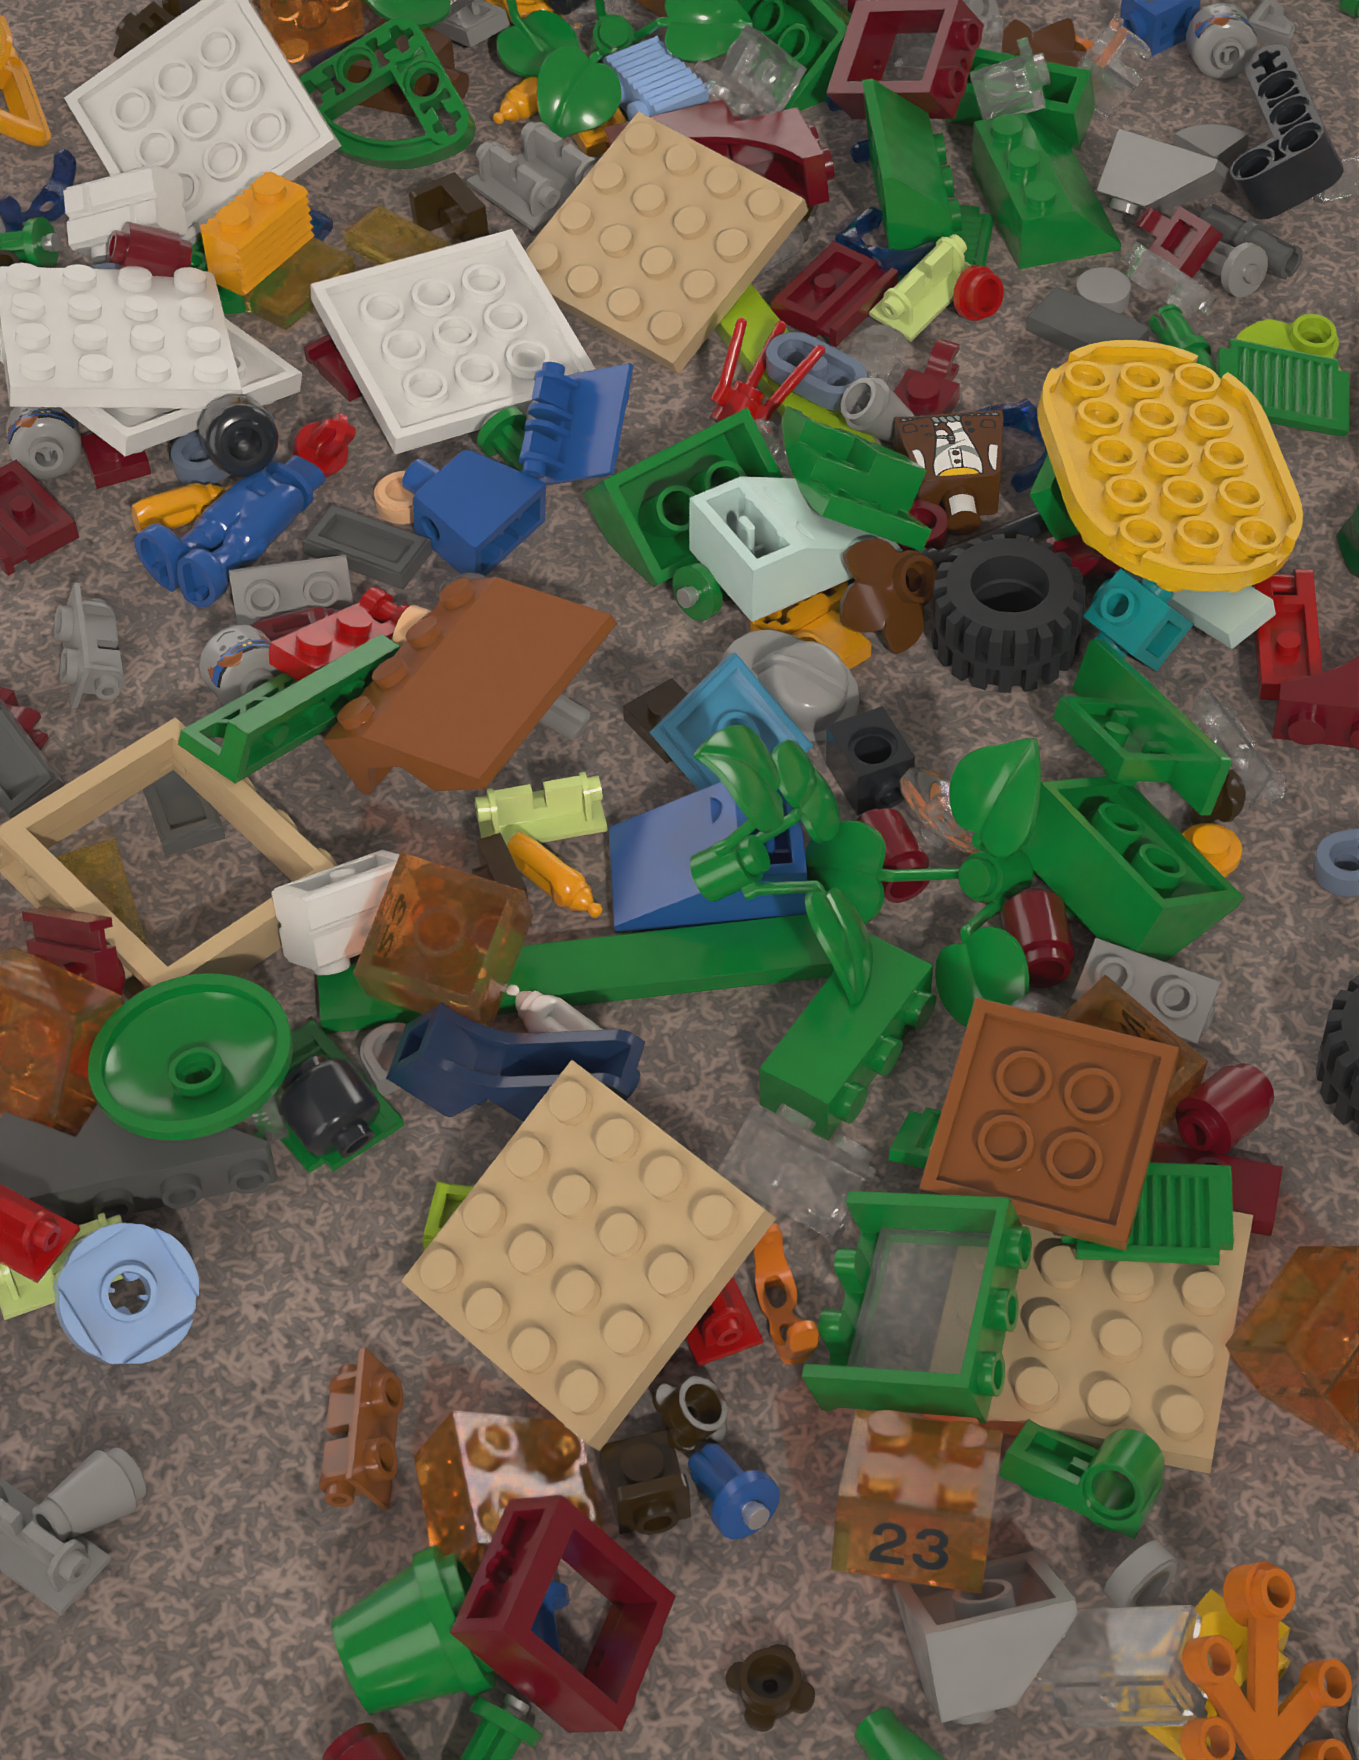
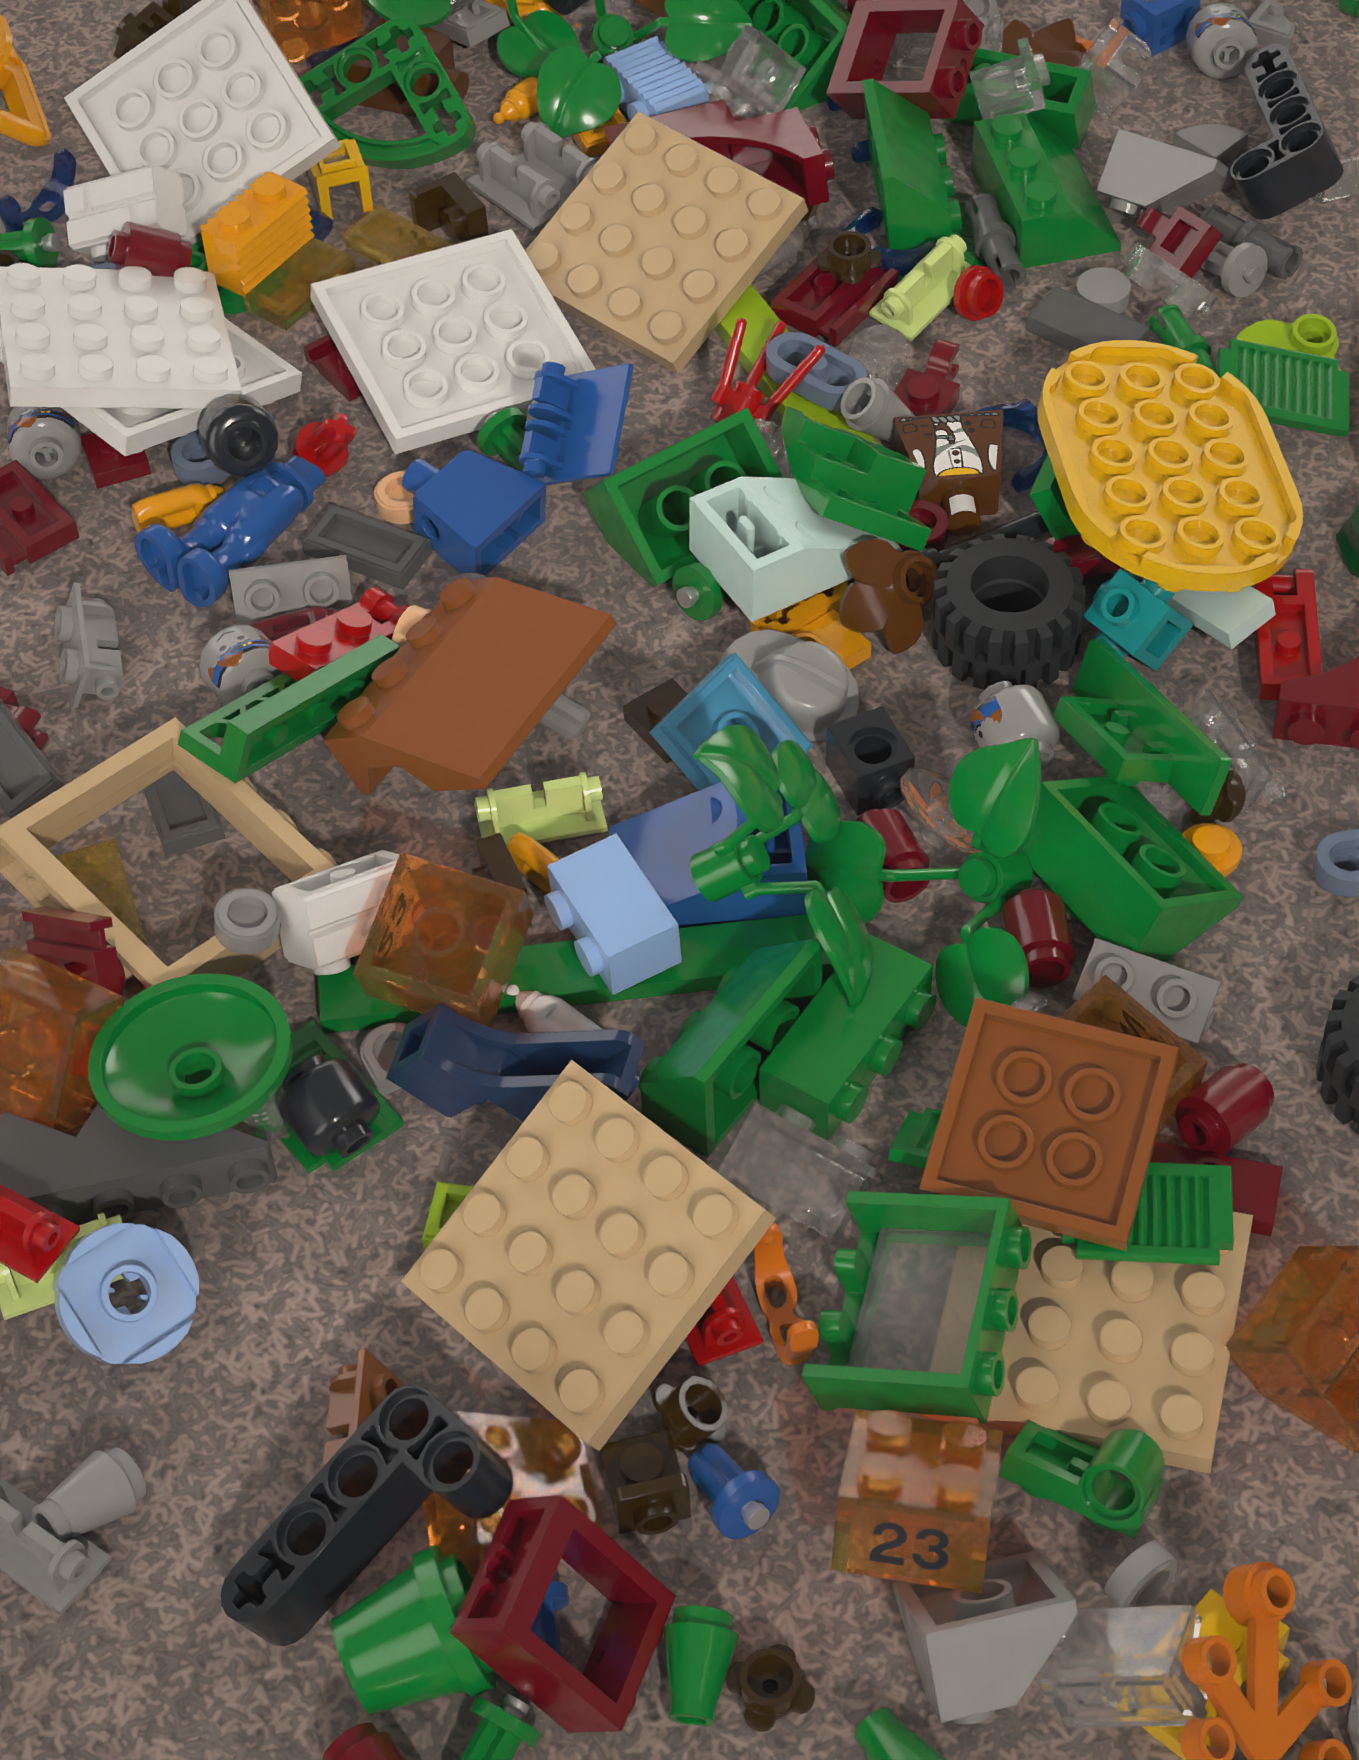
(247, 920): none -> light grey tile
(340, 168): none -> yellow window
(344, 1523): none -> black beam
(613, 914): none -> light blue brick
(698, 1660): none -> green cone
(714, 1065): none -> green slope
(849, 256): none -> dark brown plate
(994, 240): none -> dark grey pin
(1014, 714): none -> light grey head

